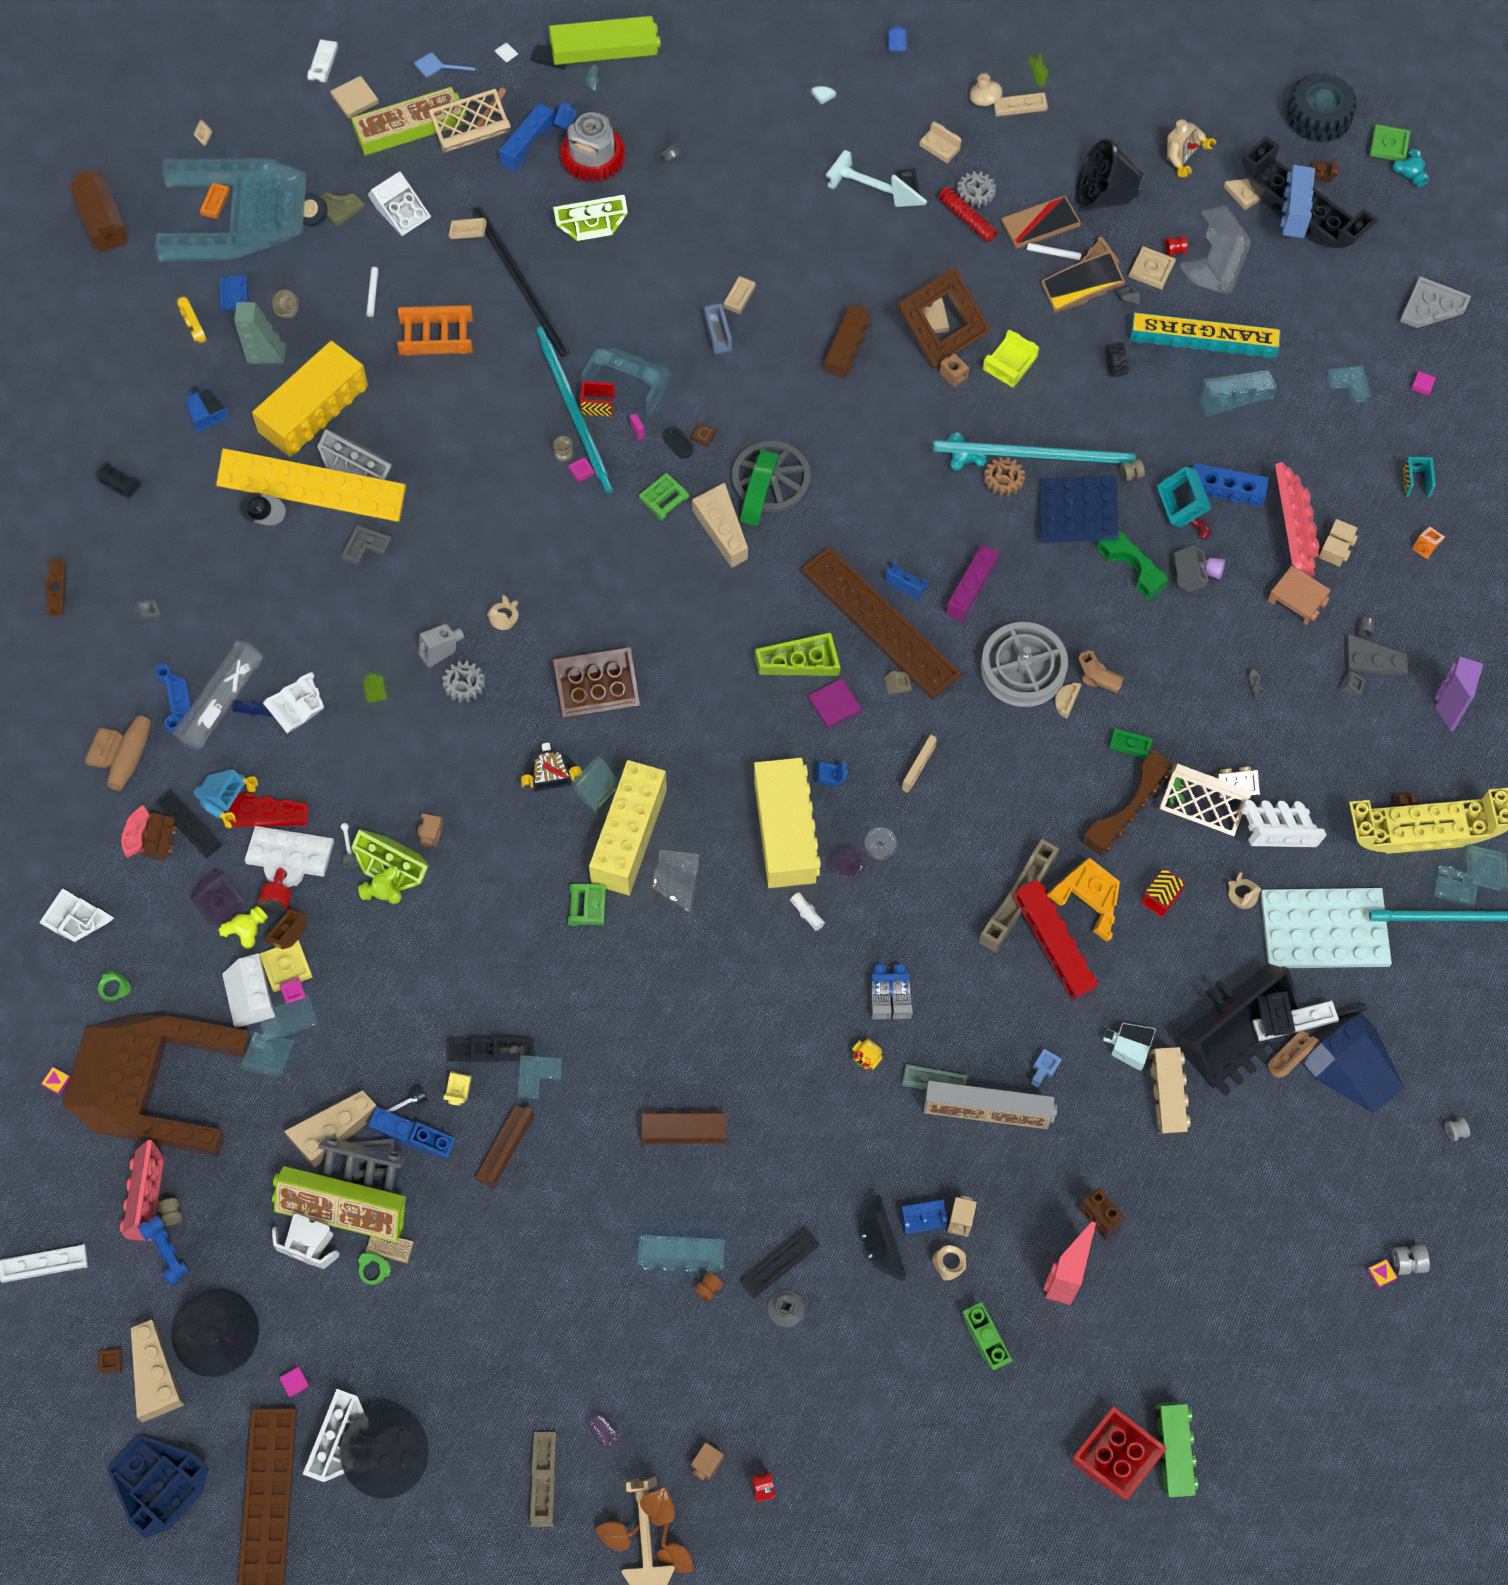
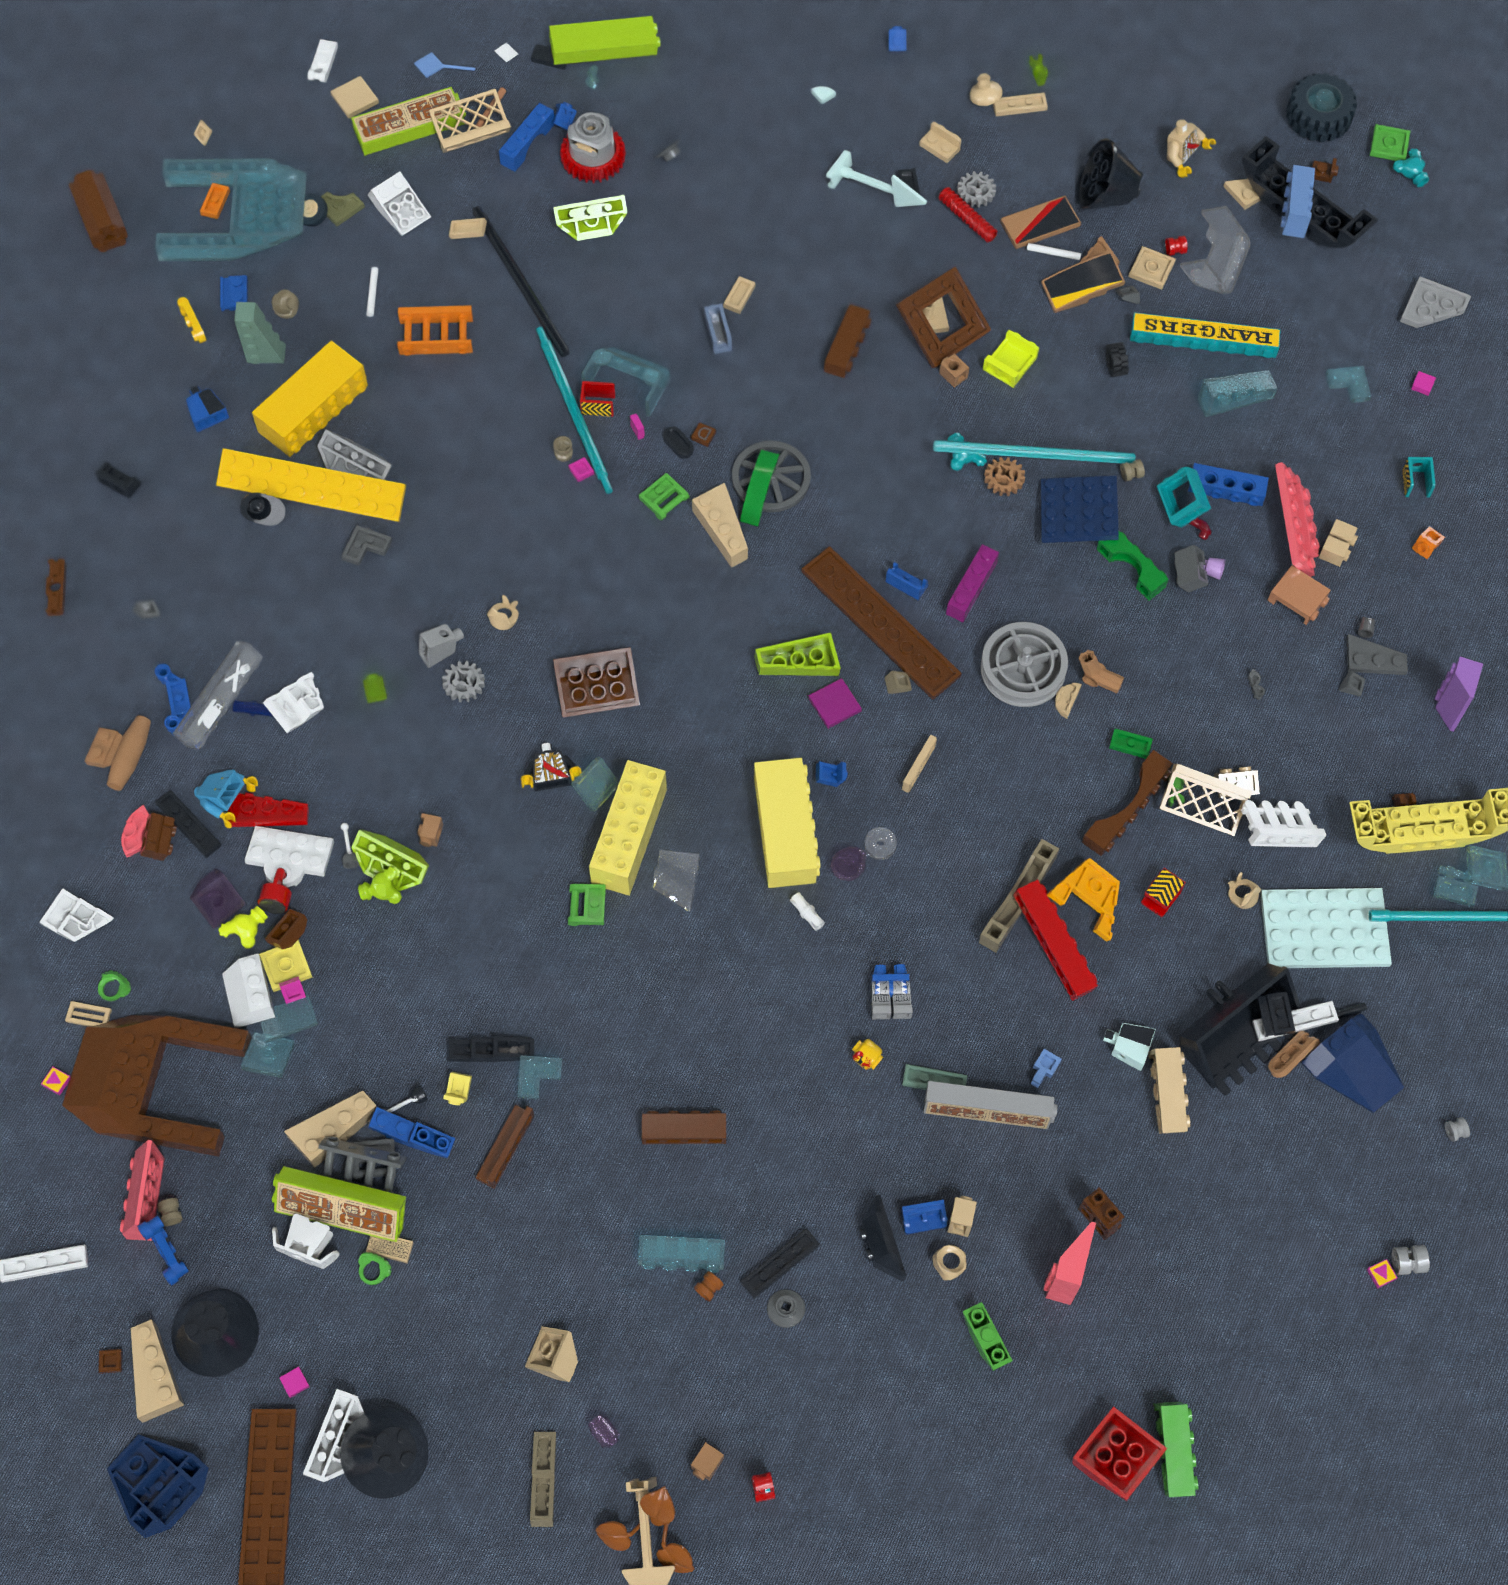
(69, 1019): none -> tan tile
(553, 1354): none -> tan slope

